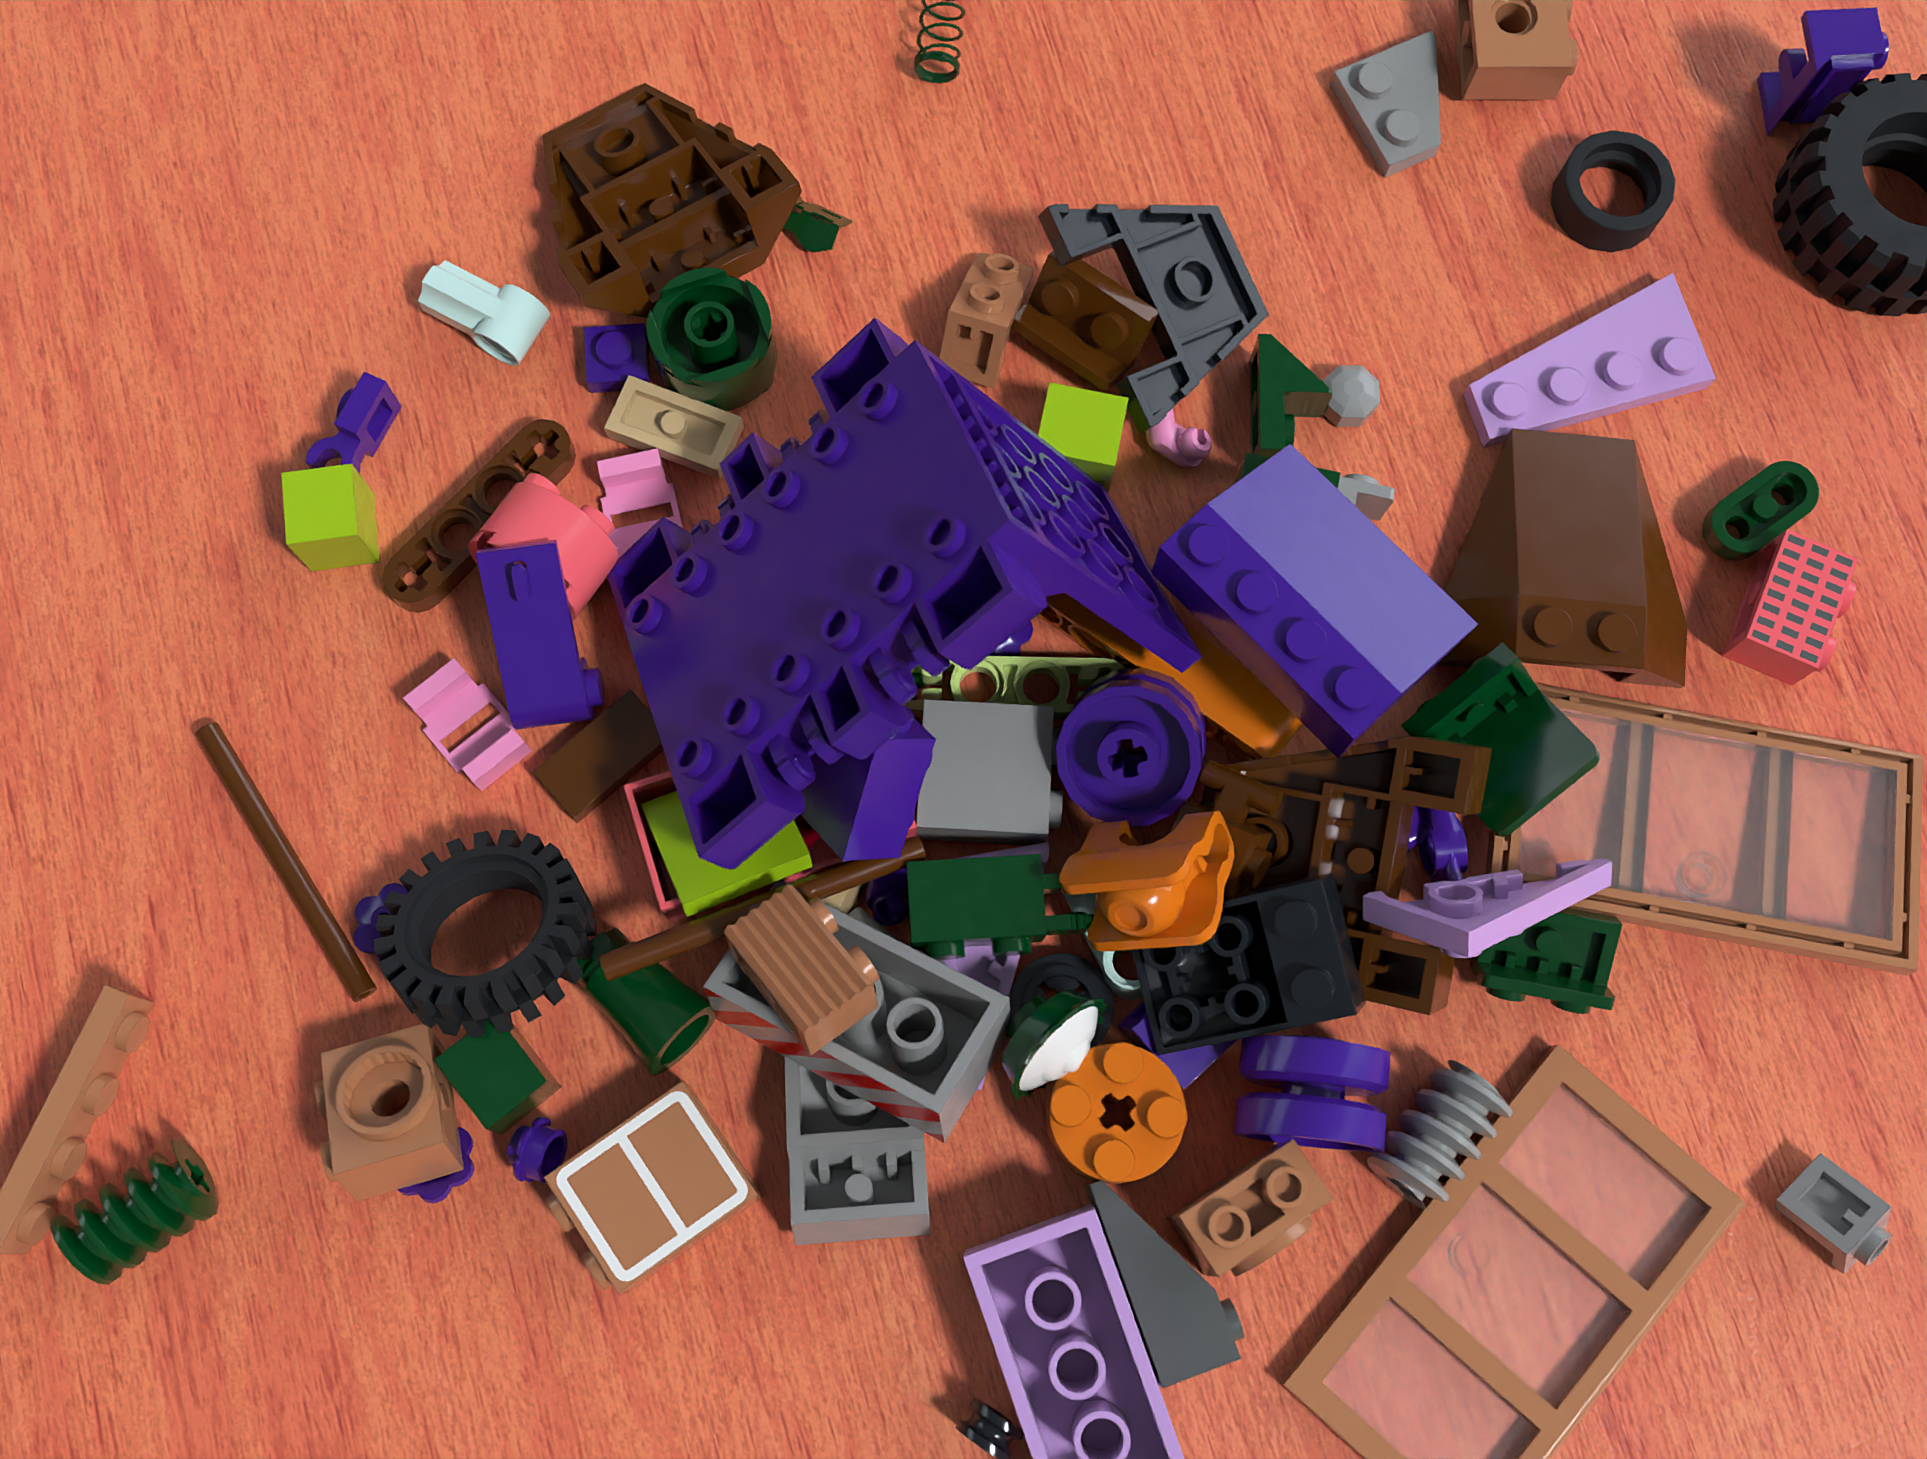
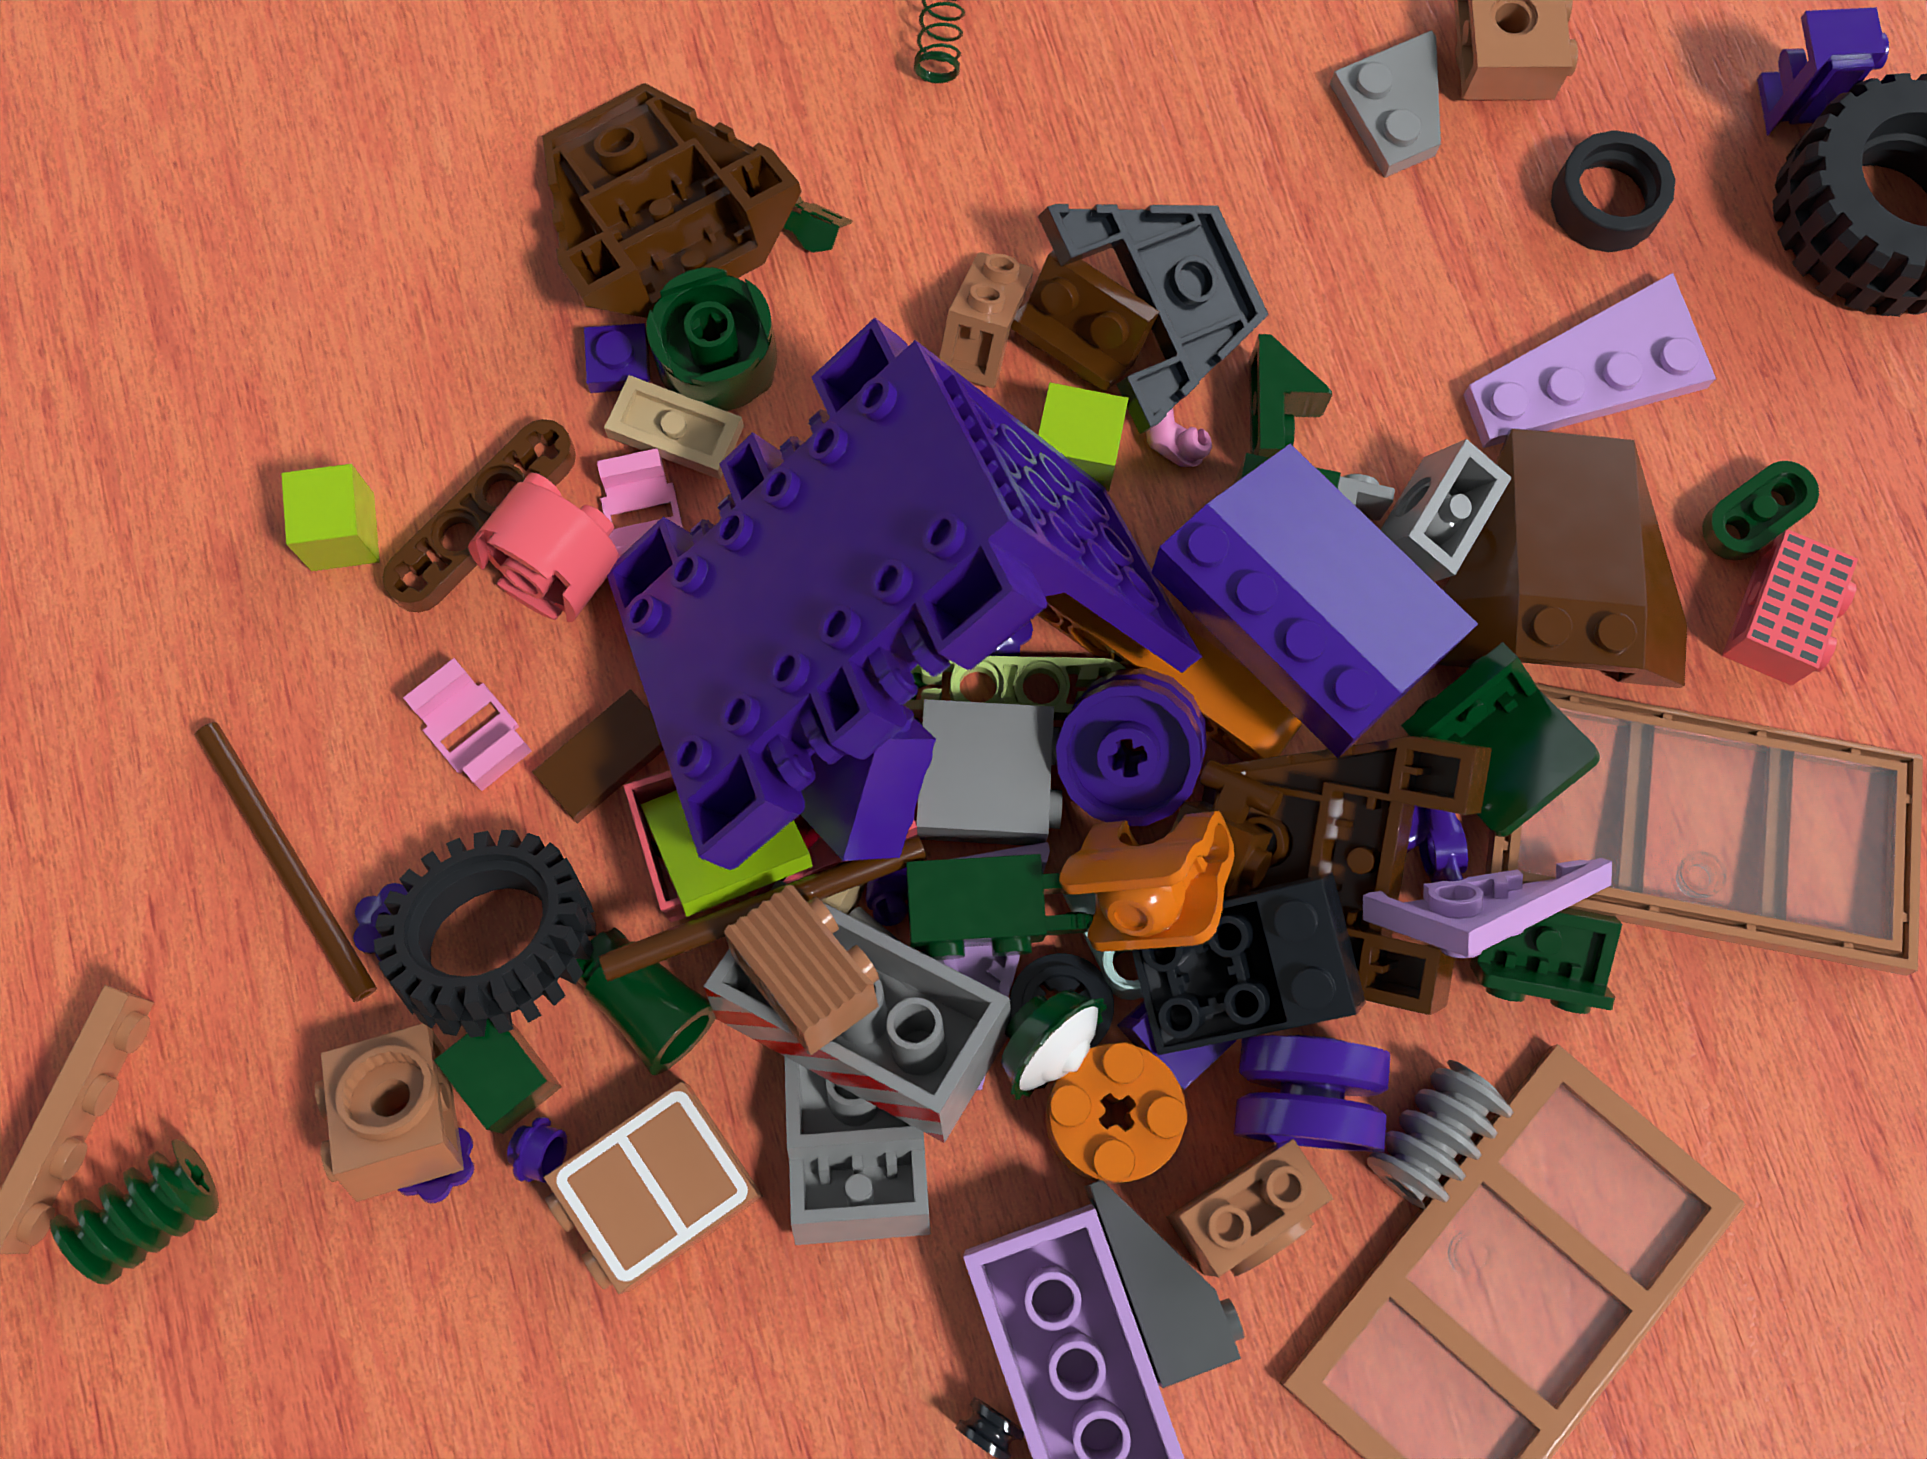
(362, 423): dark purple plate -> none
(497, 319): light aqua piece -> none
(536, 637): dark purple door -> none
(1353, 395): light grey tile -> none
(1445, 508): none -> light grey brick
(1837, 1213): light grey bracket -> none

